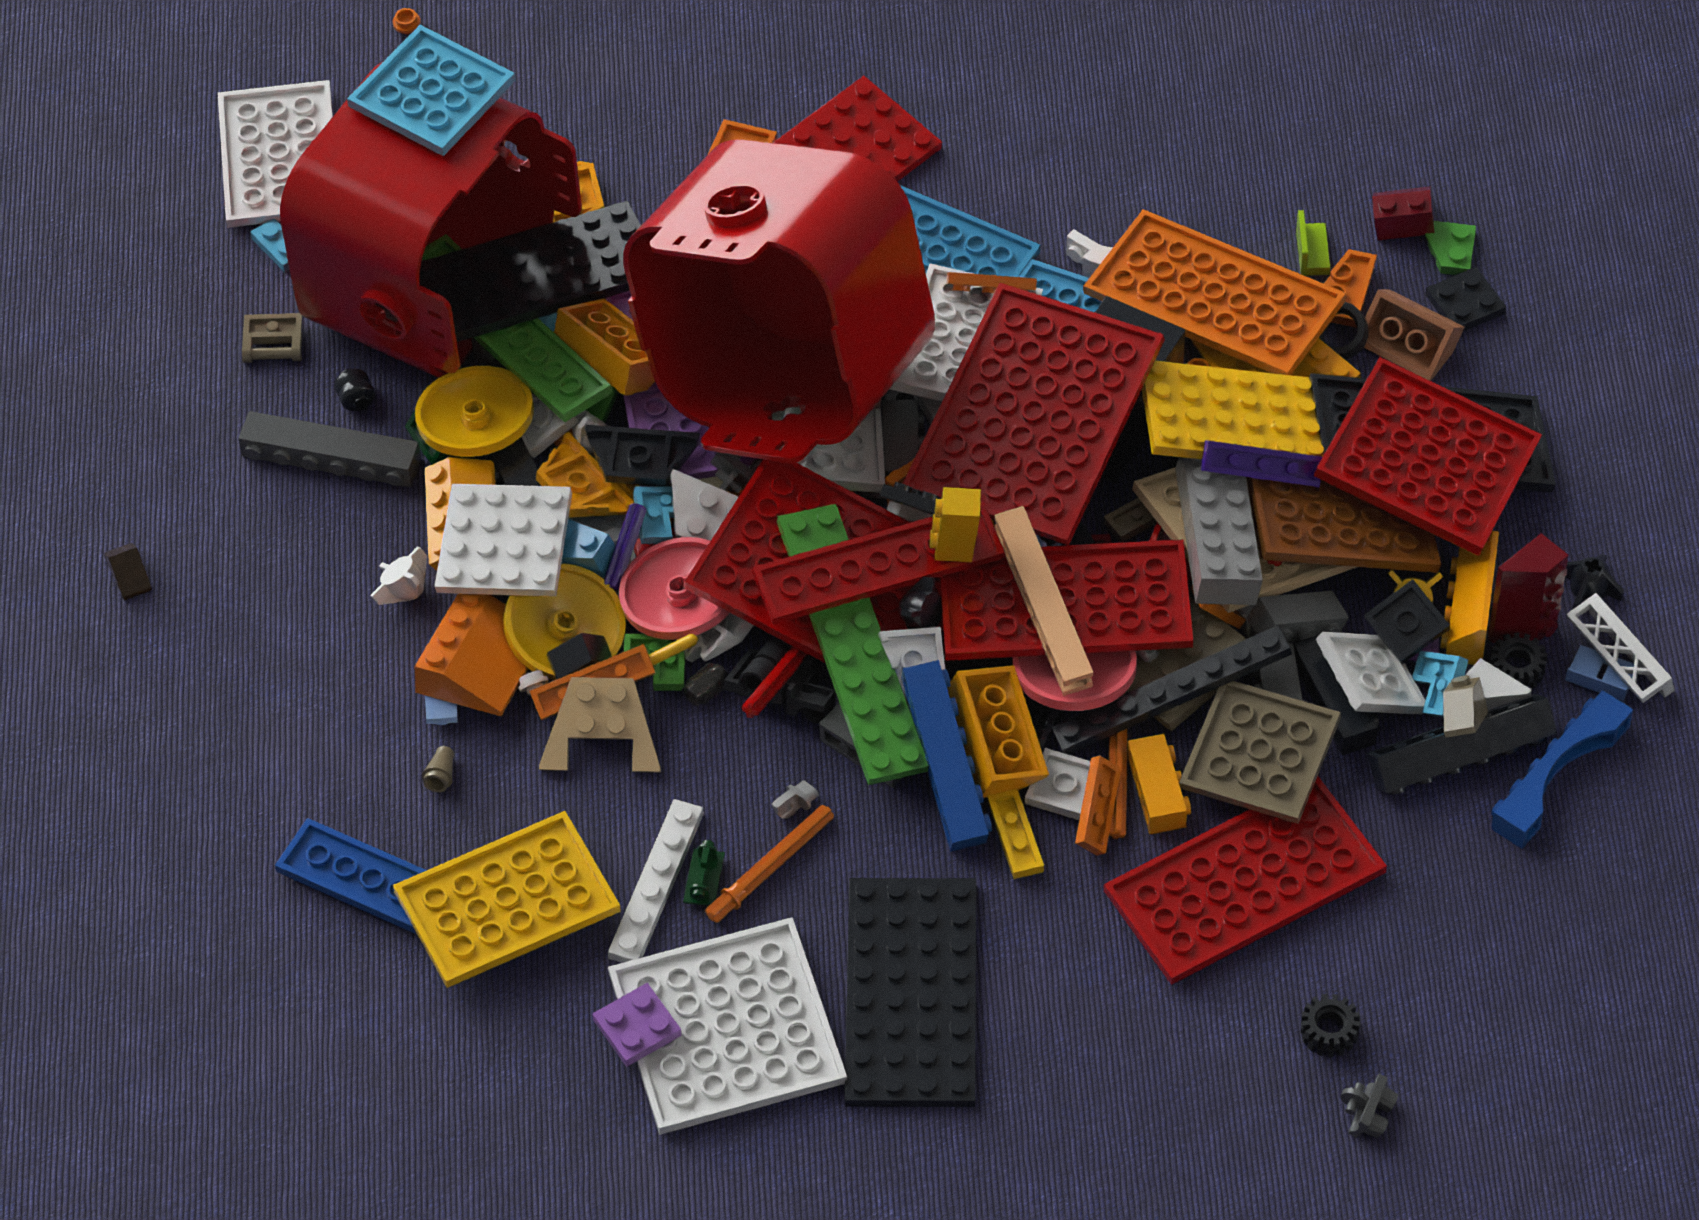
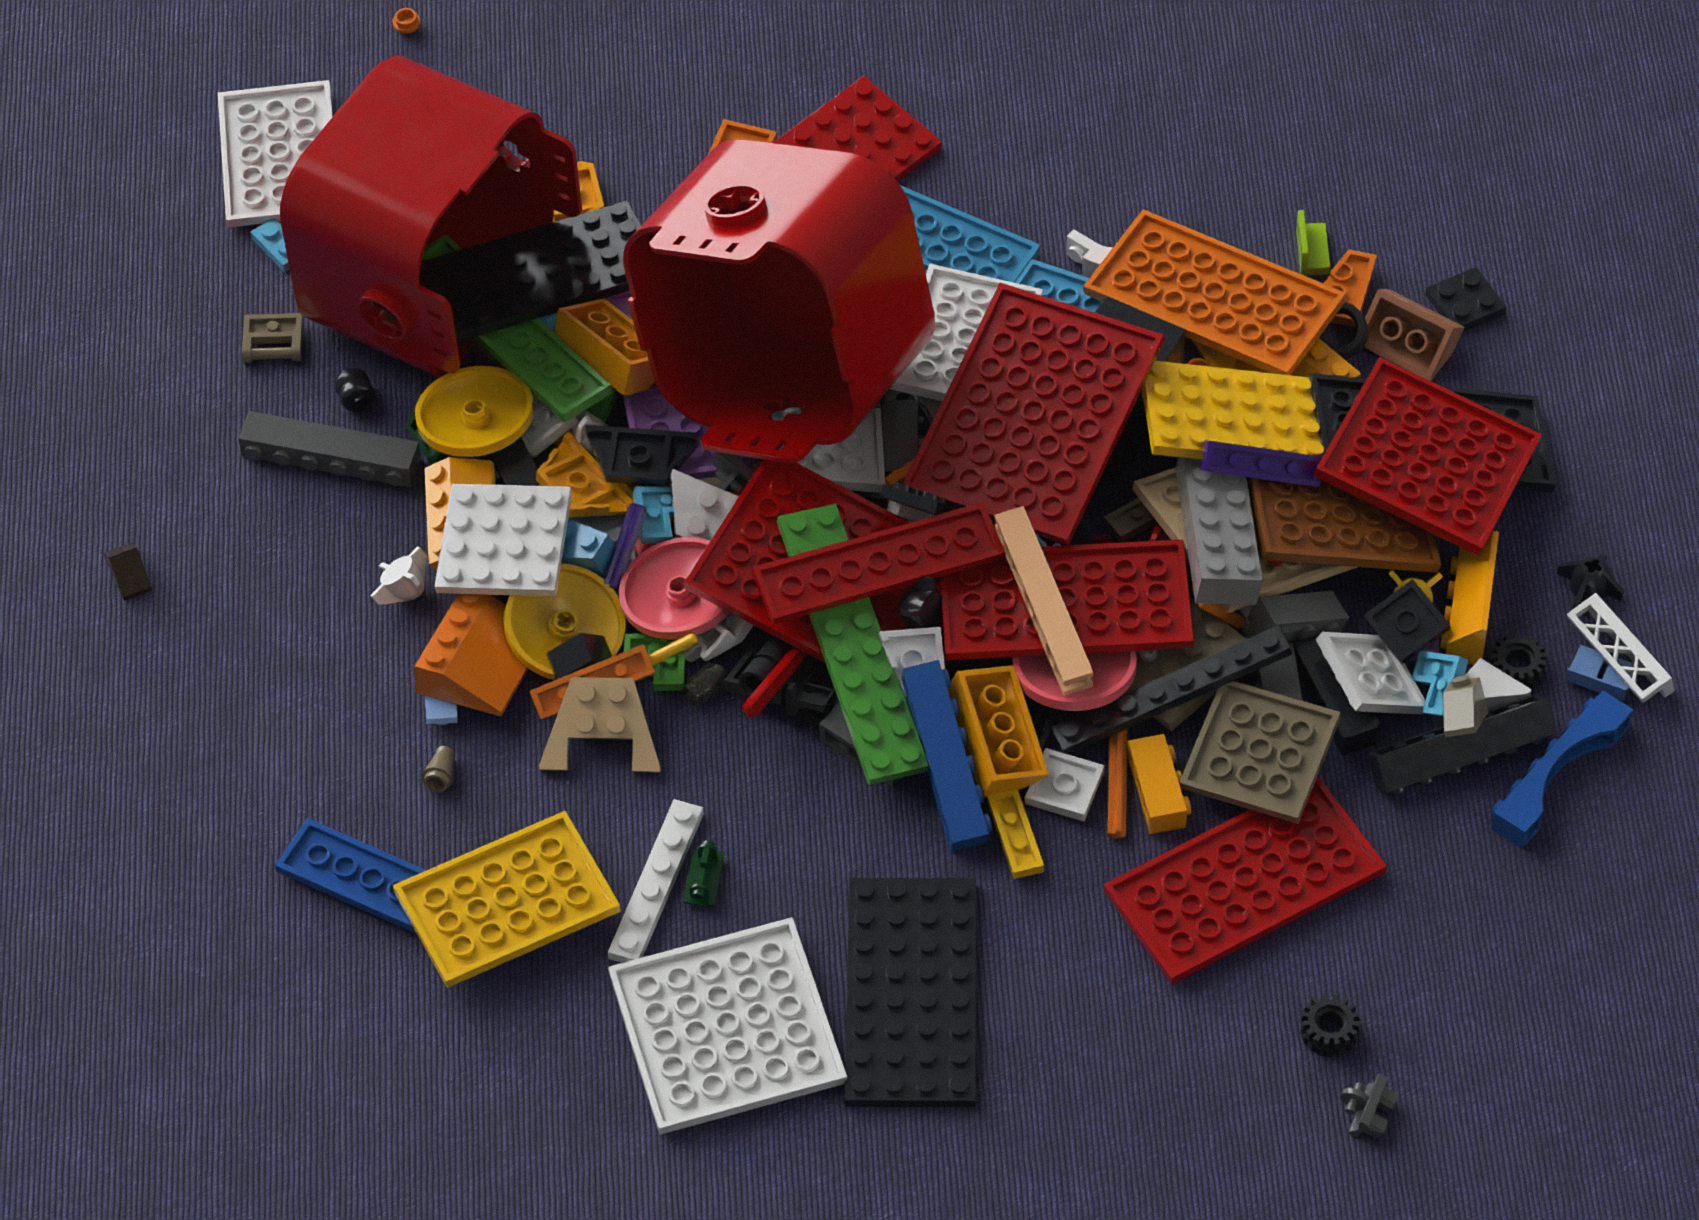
(431, 90): medium azure plate -> none
(532, 680): white plate -> none
(637, 1024): medium lavender plate -> none
(766, 866): orange axle -> none
(794, 798): light grey piece -> none
(955, 524): yellow brick -> none
(989, 283): orange plate -> none
(1098, 805): orange plate -> none
(1403, 213): dark red slope -> none
(1452, 246): bright green wing -> none
(1529, 591): dark red slope -> none

